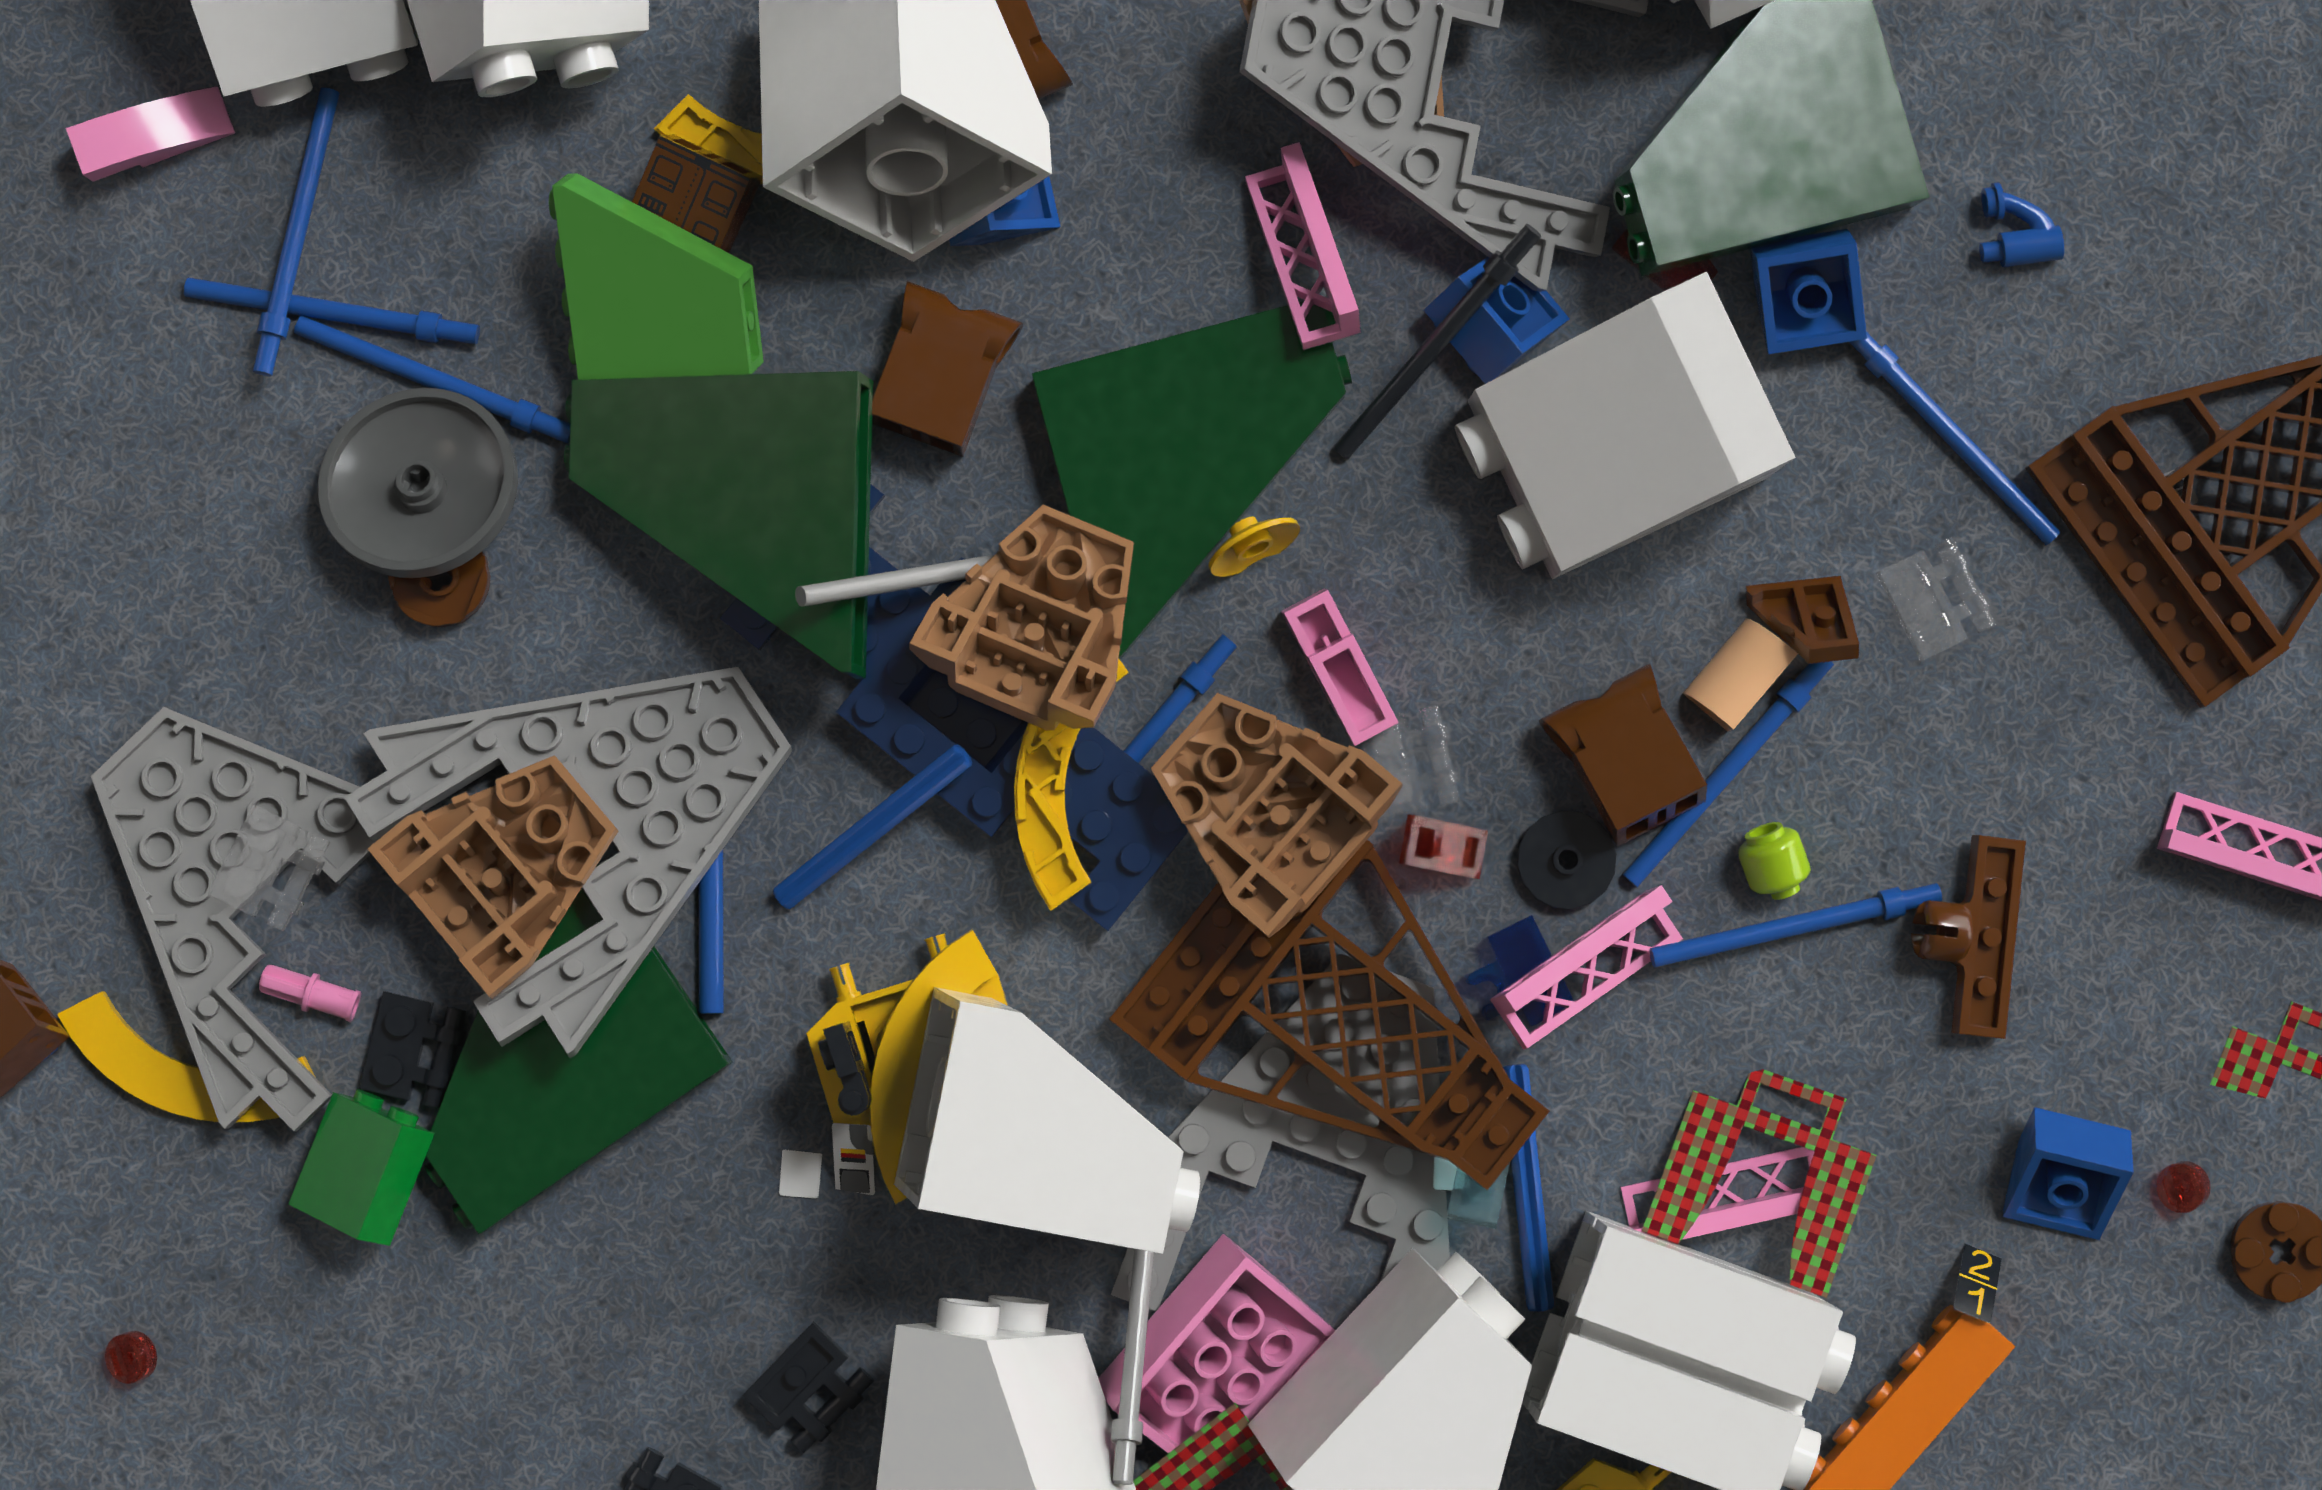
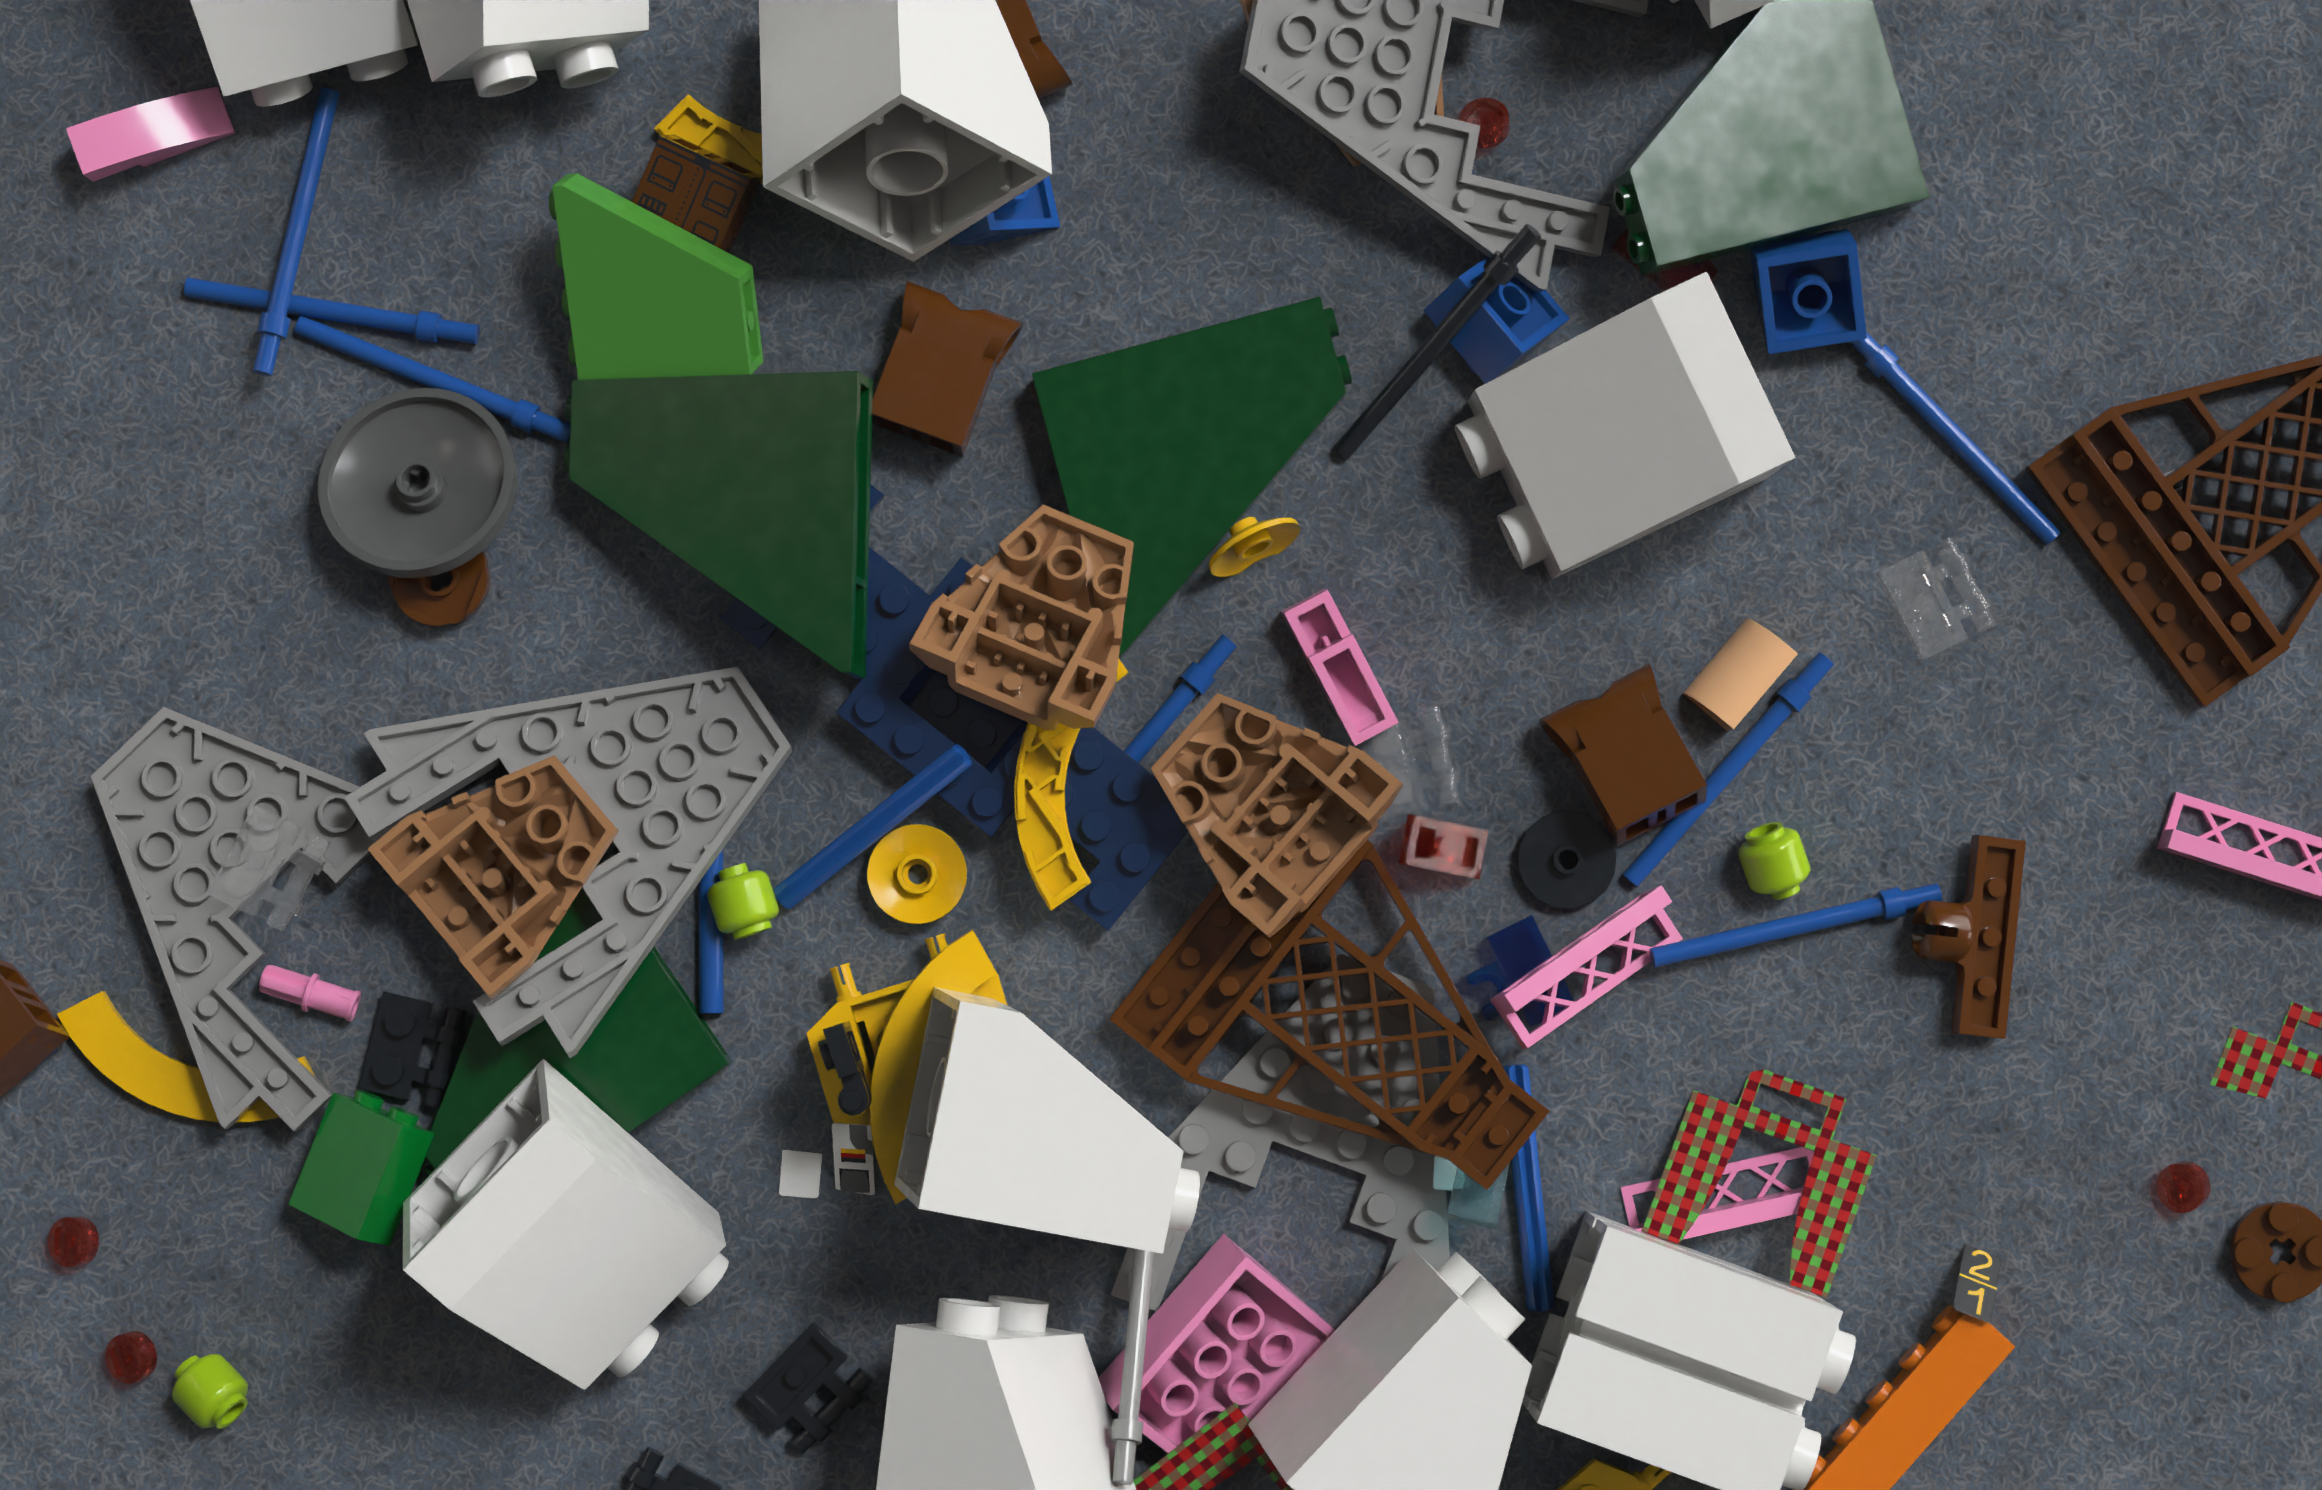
(73, 1241): none -> clear red tile
(210, 1391): none -> lime head
(561, 1233): none -> white slope
(742, 901): none -> lime head
(886, 581): light grey bar -> none
(890, 869): none -> yellow dish
(1321, 243): bright pink fence -> none
(1491, 117): none -> clear red tile
(1808, 617): reddish brown wing -> none
(2021, 247): blue plant -> none
(2068, 1173): blue slope -> none

